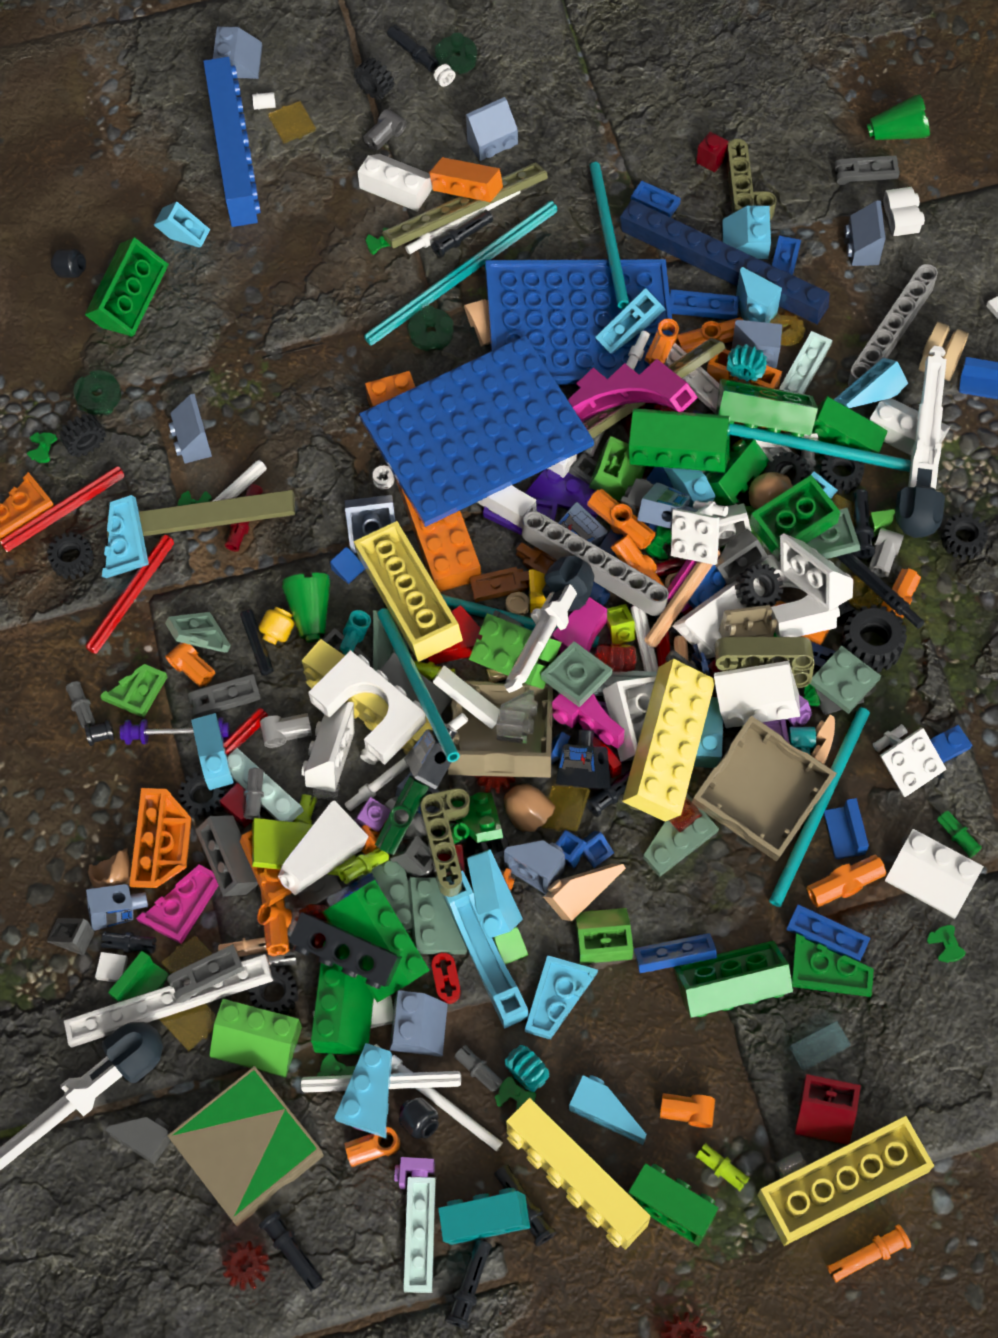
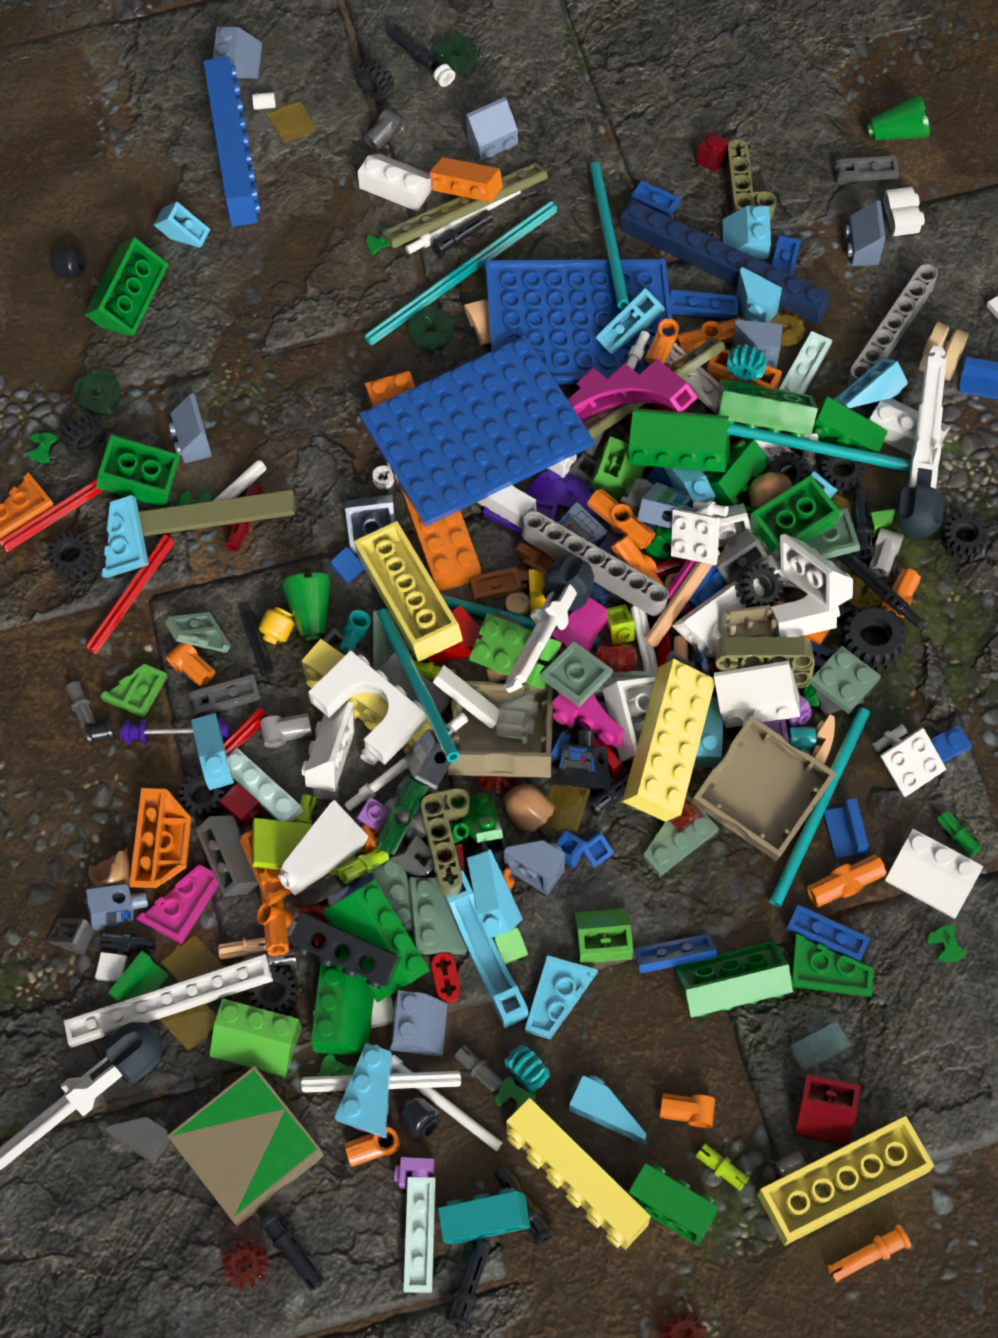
(137, 471): none -> green brick
(205, 973): dark grey plate -> none
(254, 793): flat silver axle -> none
(576, 892): light nougat slope -> none

